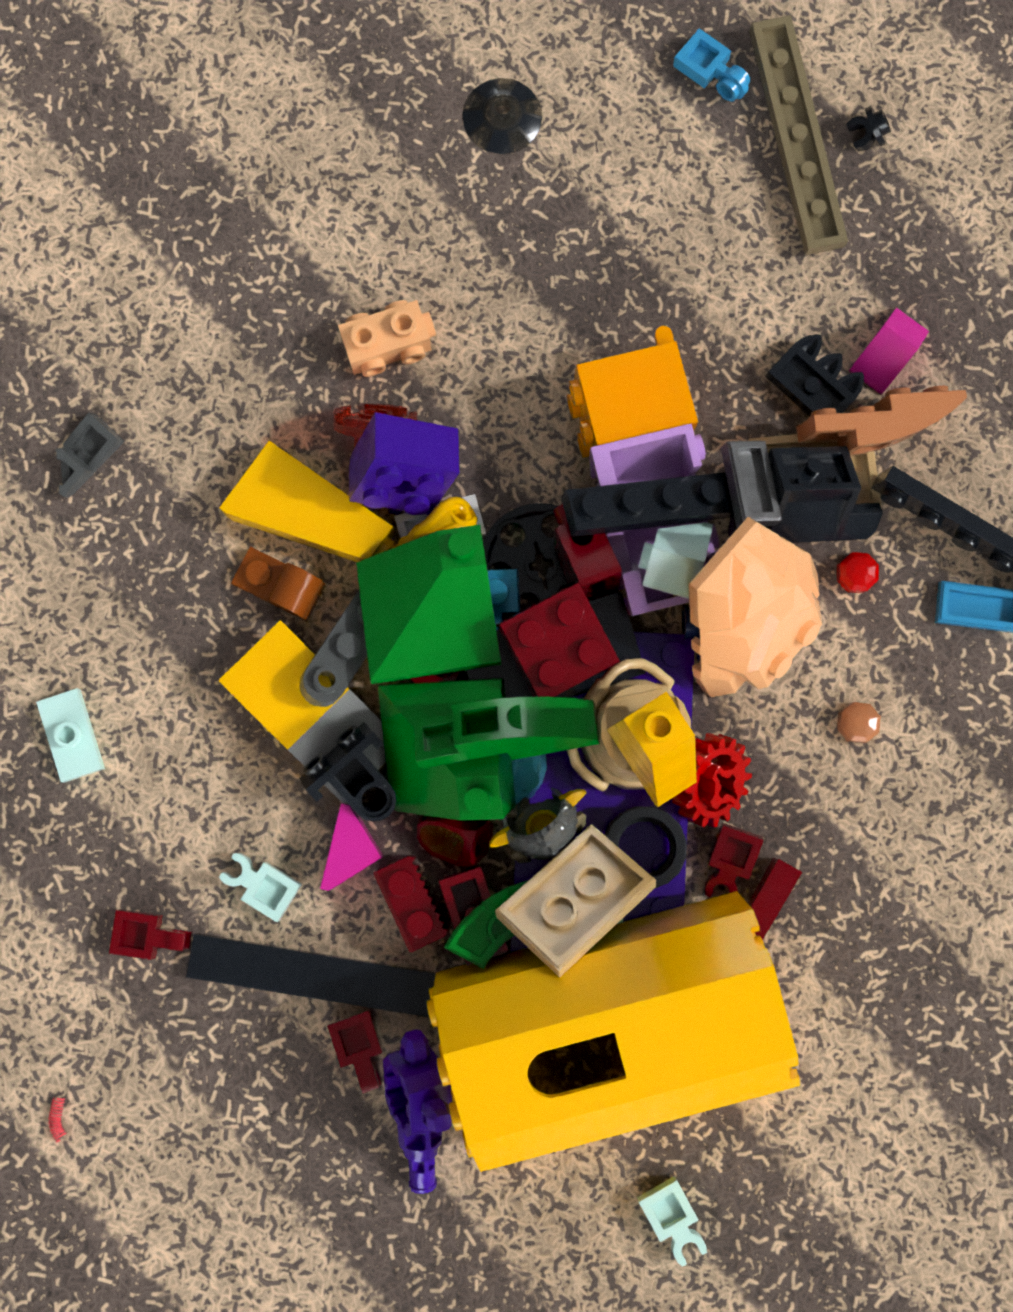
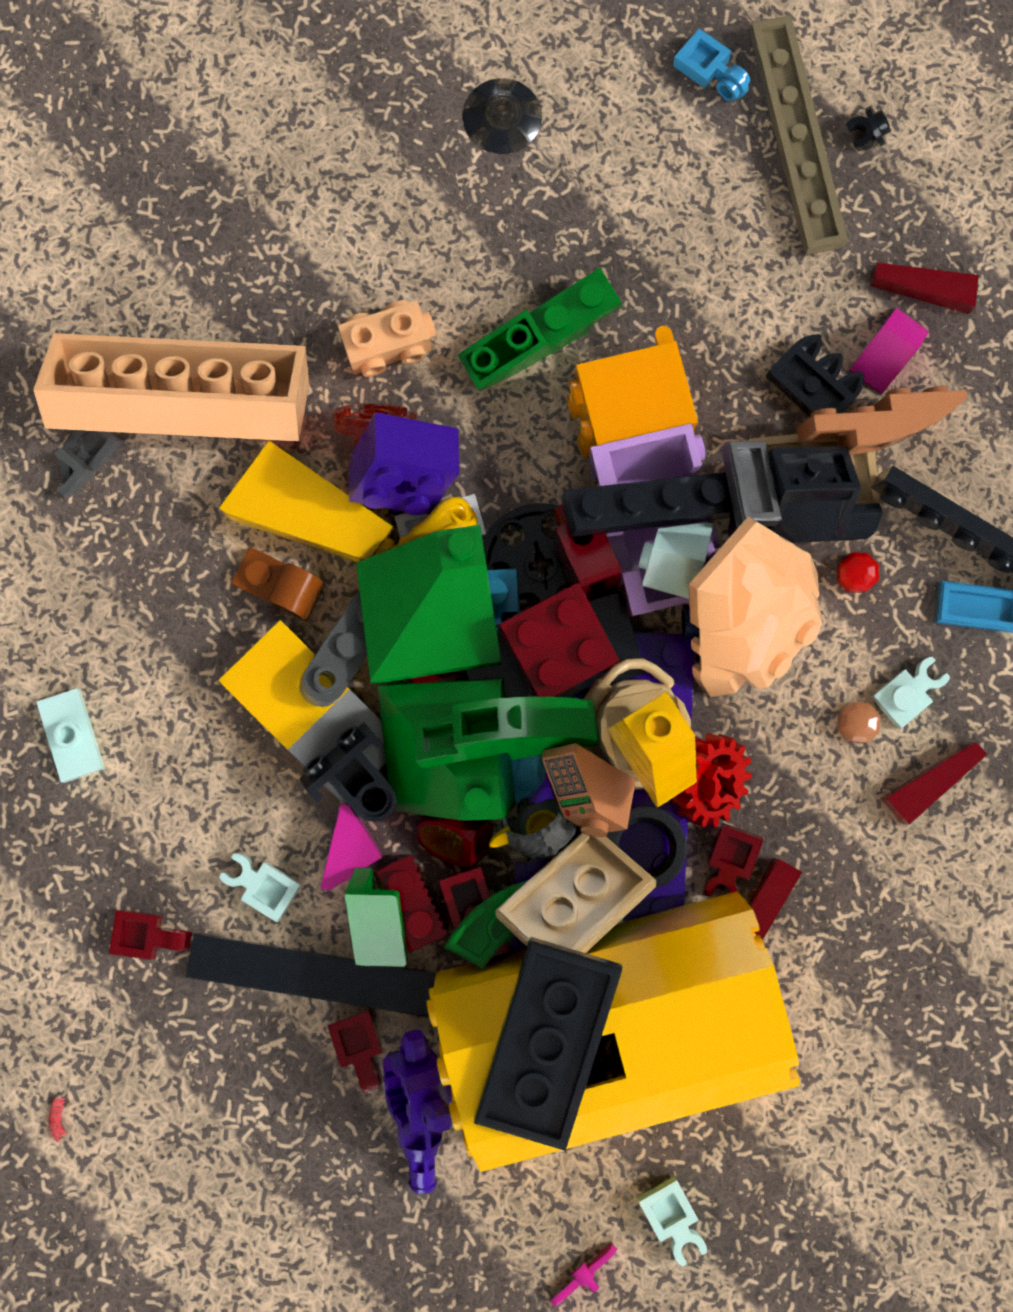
(173, 387): none -> light nougat brick
(375, 922): none -> panel
(541, 332): none -> green slope
(547, 1043): none -> black tile
(585, 1274): none -> dark pink piece
(589, 789): none -> nougat slope
(906, 695): none -> light aqua plate
(923, 790): none -> dark red piece
(933, 286): none -> dark red piece

